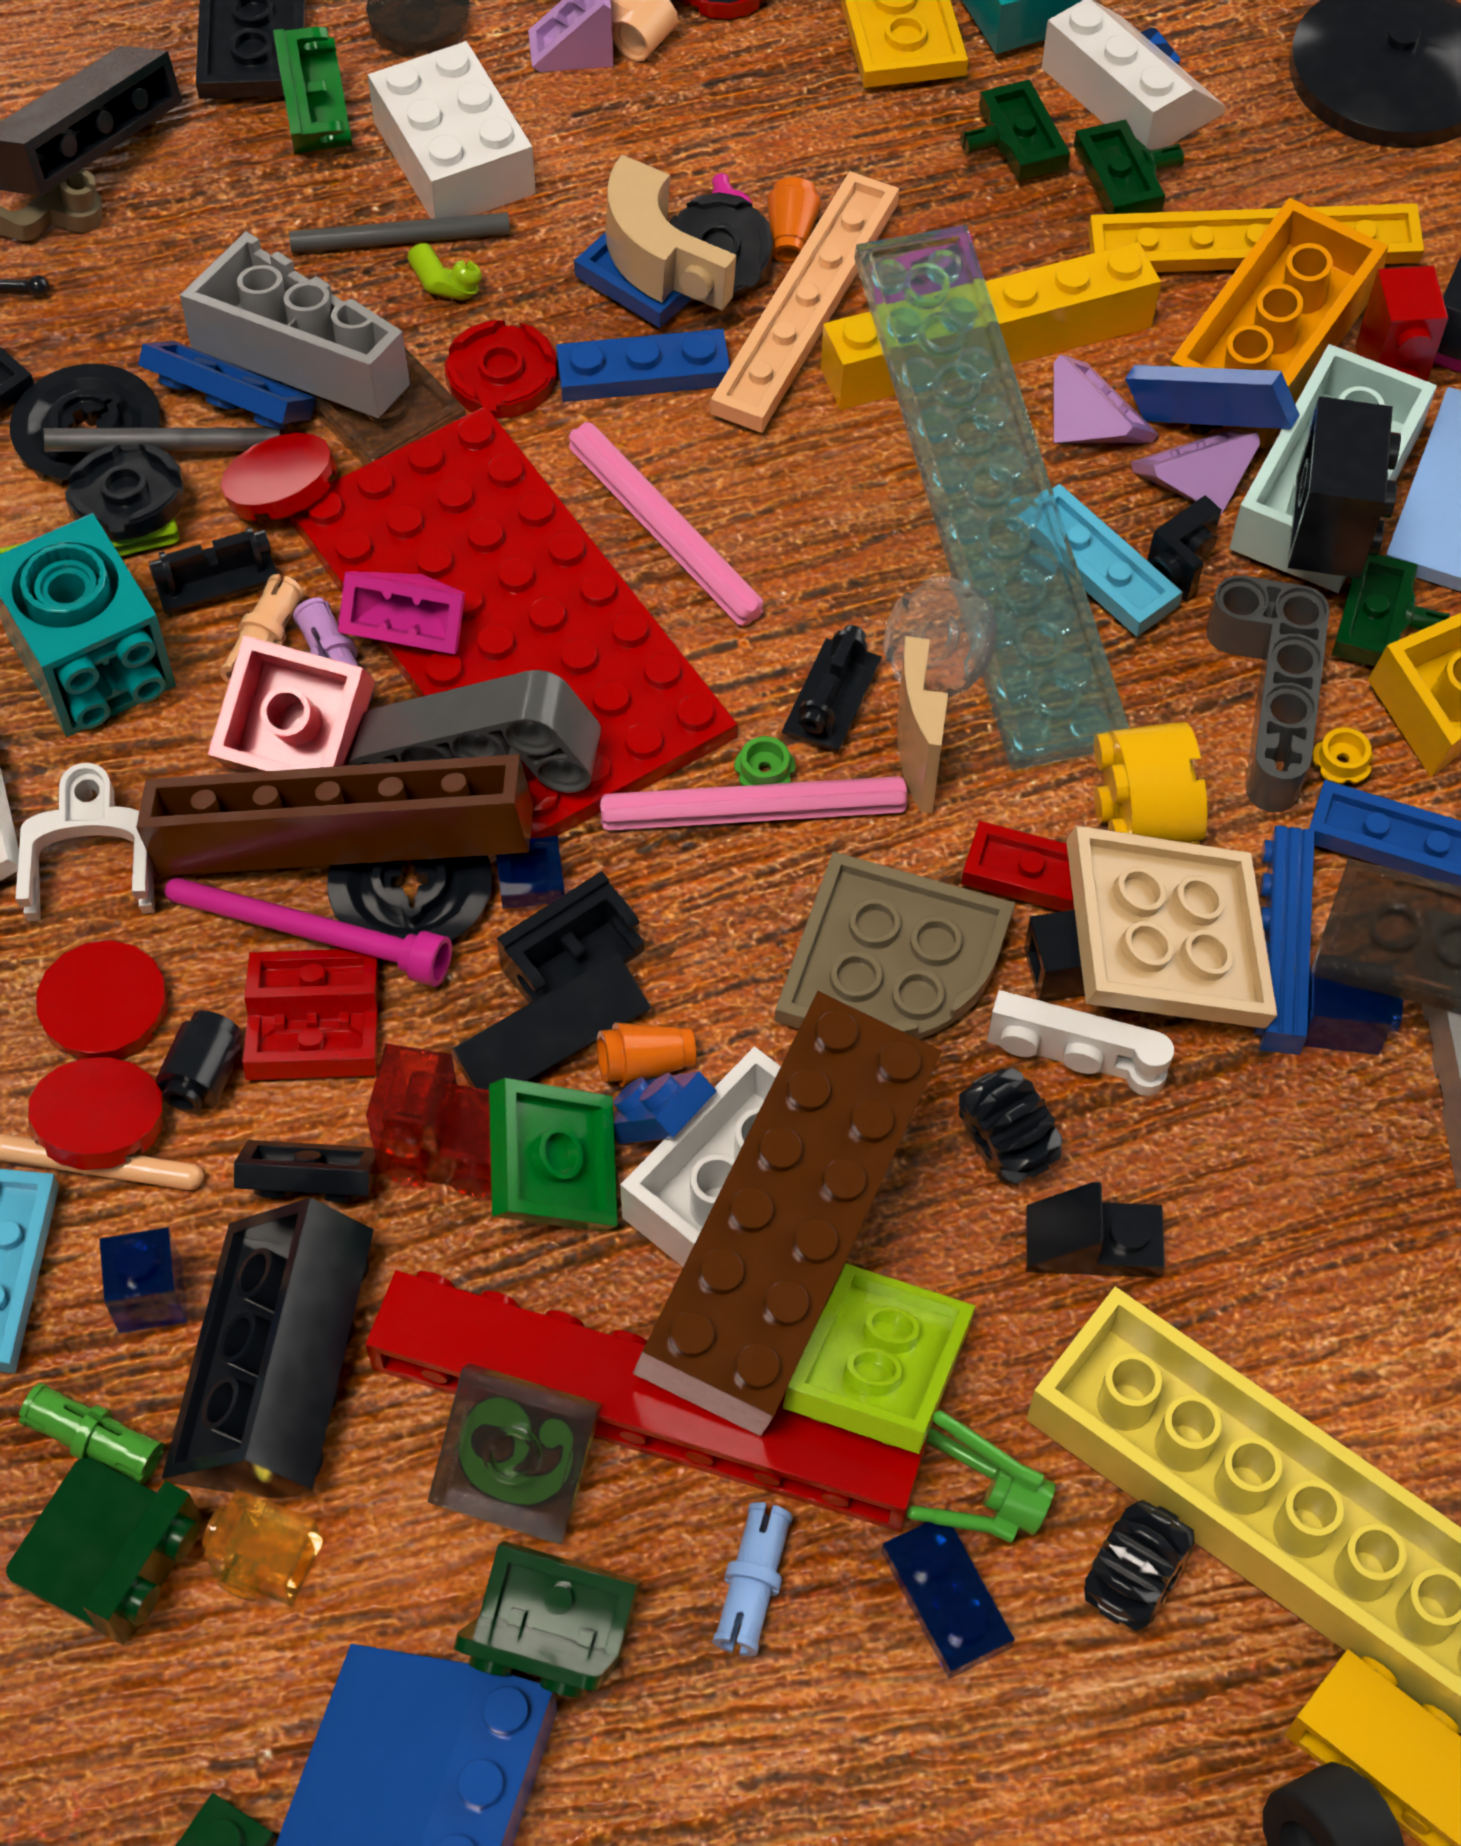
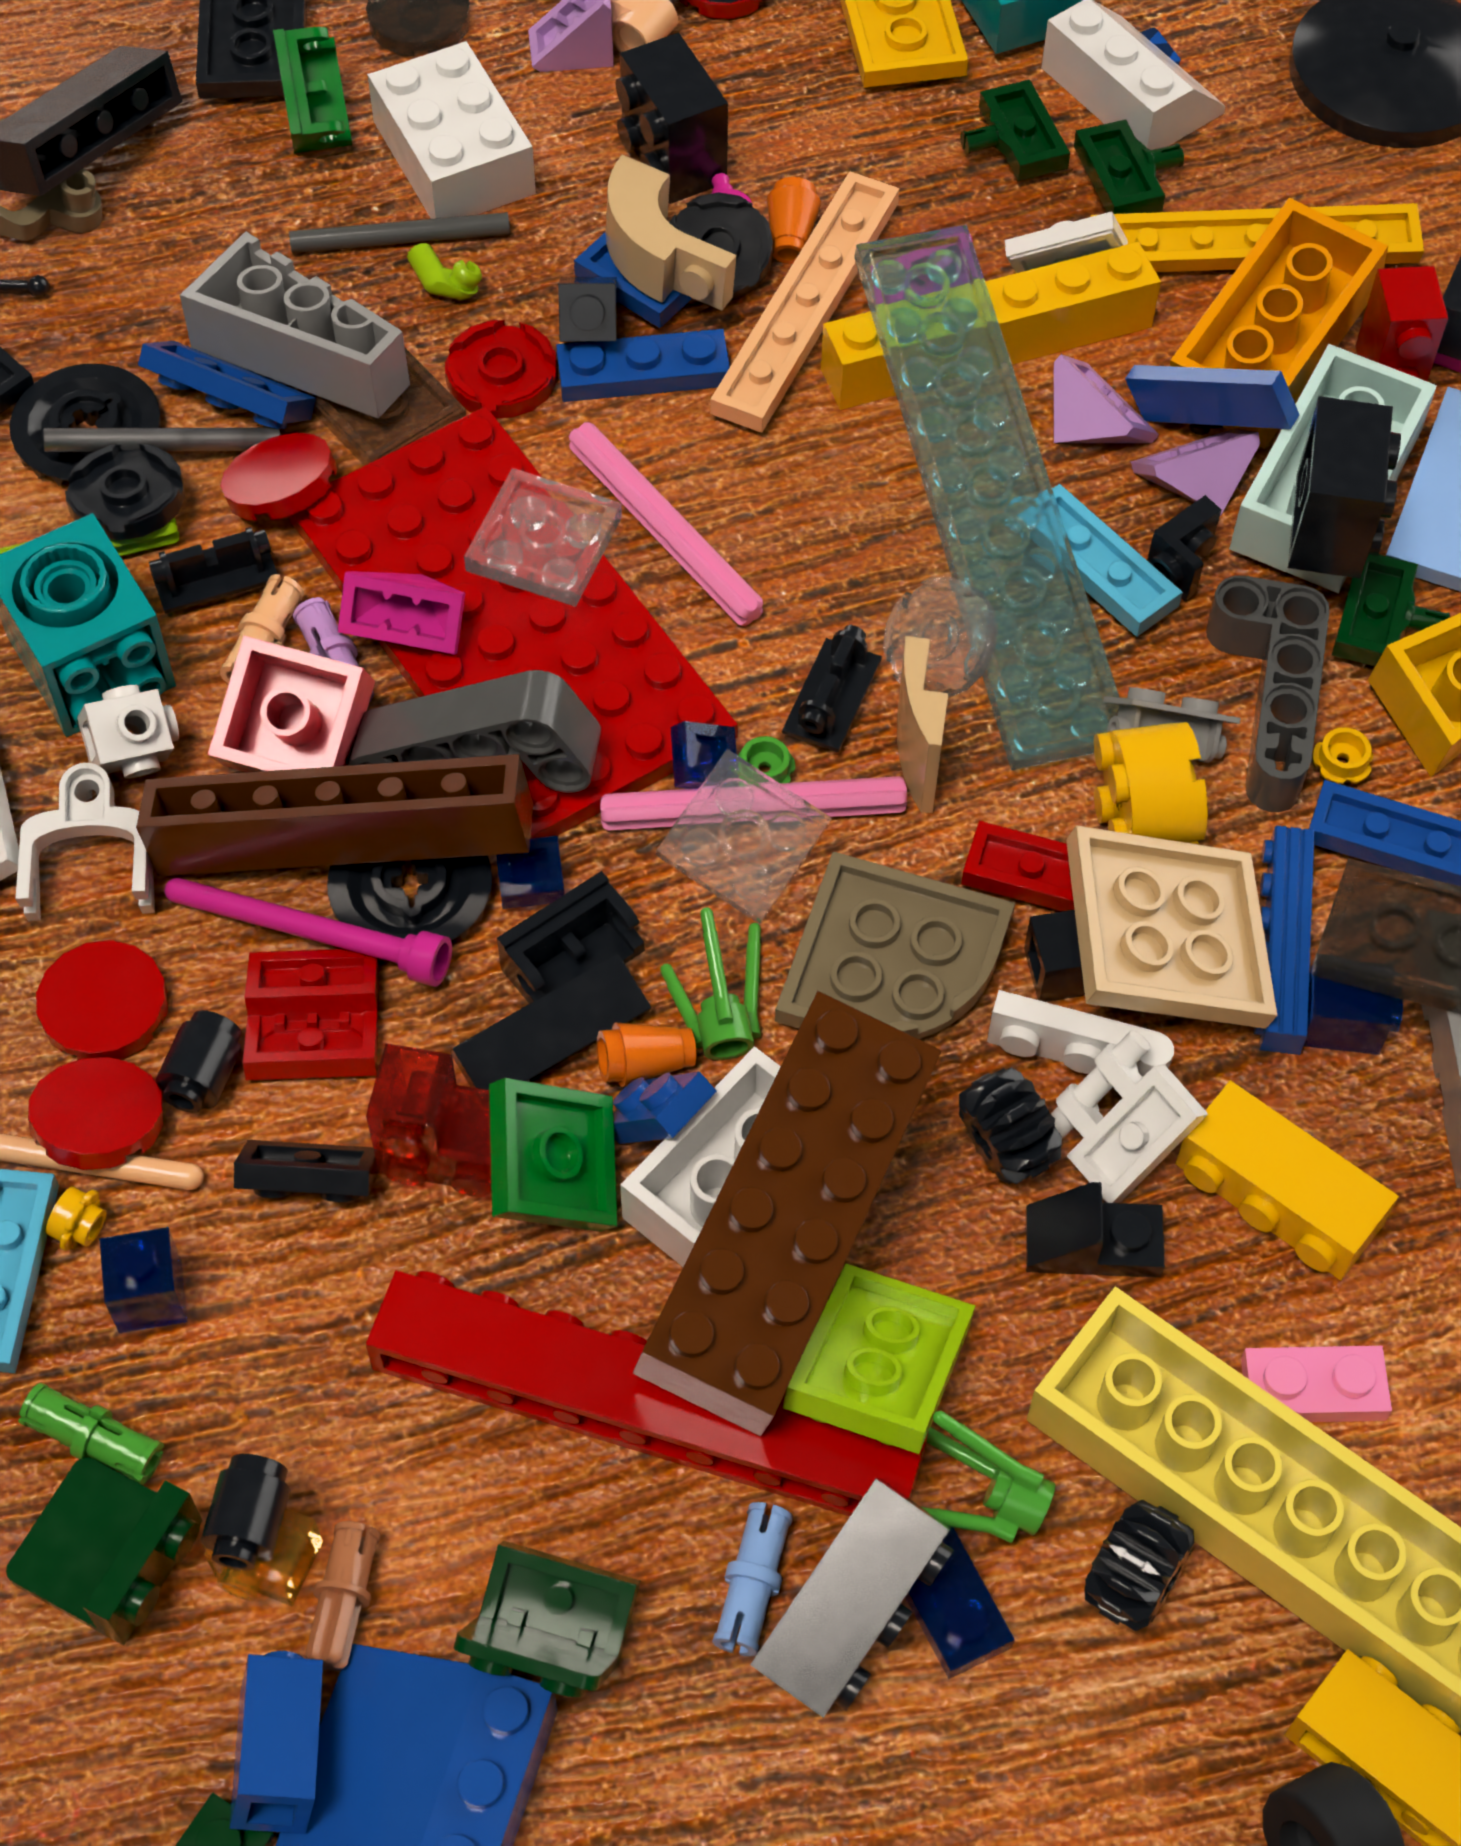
(76, 1218): none -> yellow plate
(113, 746): none -> white brick
(246, 1512): none -> black brick
(270, 1352): black slope -> none
(277, 1743): none -> blue brick
(342, 1594): none -> nougat axle
(514, 1453): clear smoke tile -> none
(543, 537): none -> clear plate
(588, 309): none -> black brick
(673, 115): none -> black brick
(697, 751): none -> clear blue plate
(724, 1024): none -> bright green plant
(743, 836): none -> clear plate
(854, 1599): none -> brick
(1064, 242): none -> white plate
(1138, 1130): none -> white plate
(1147, 708): none -> light grey hinge
(1285, 1181): none -> yellow brick
(1323, 1381): none -> bright pink plate

